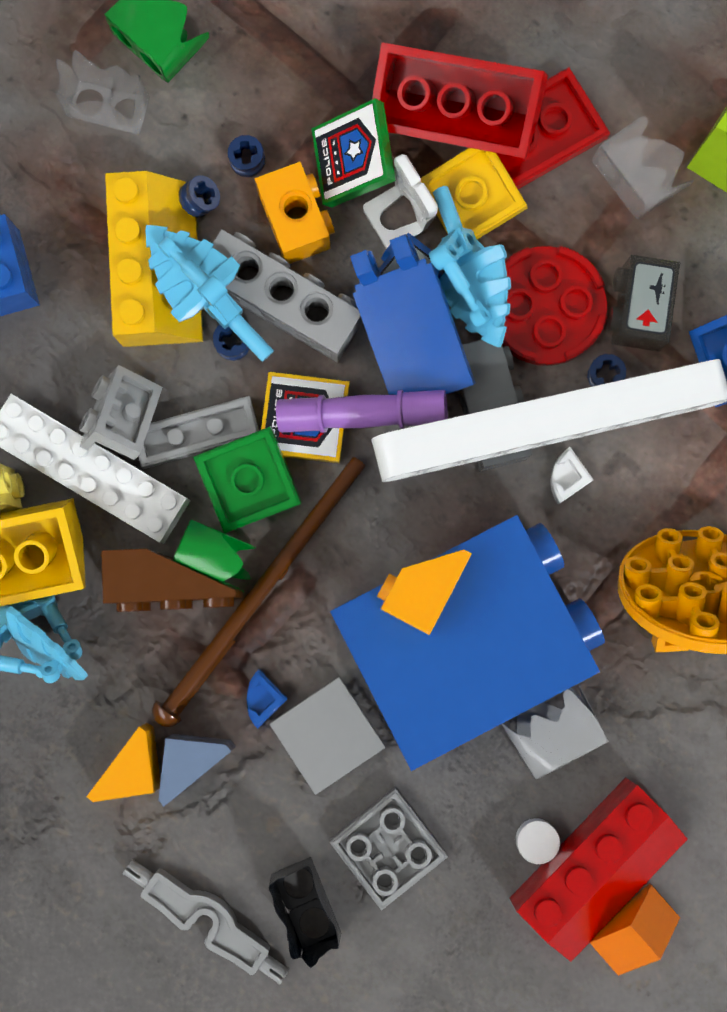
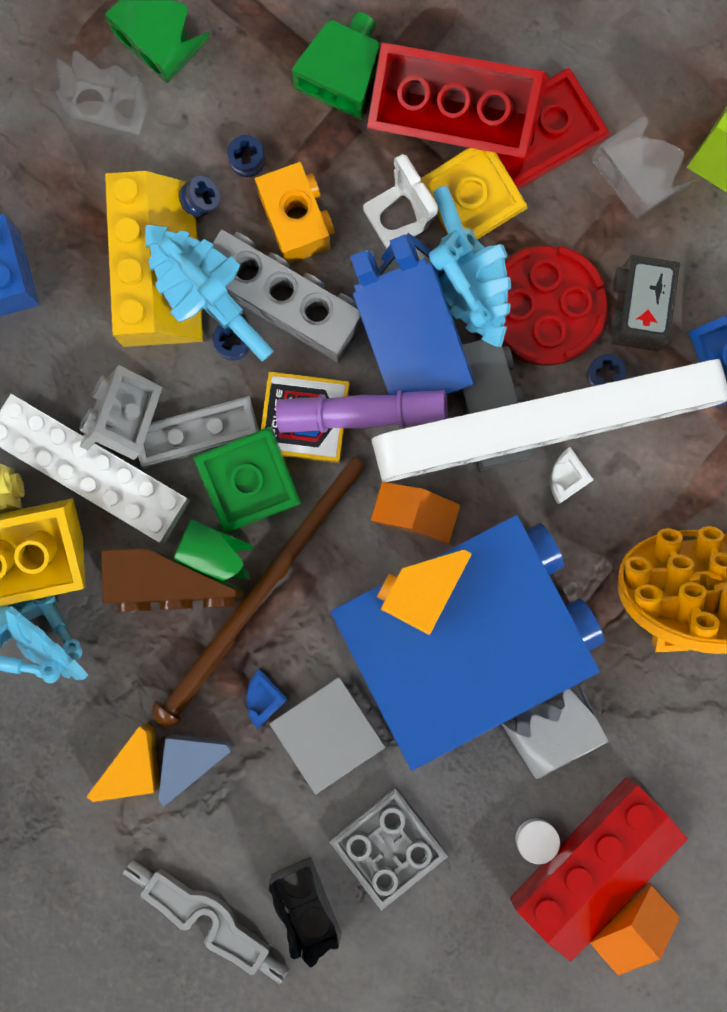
(340, 65): none -> green torso
(353, 153): tile -> none
(415, 511): none -> orange slope

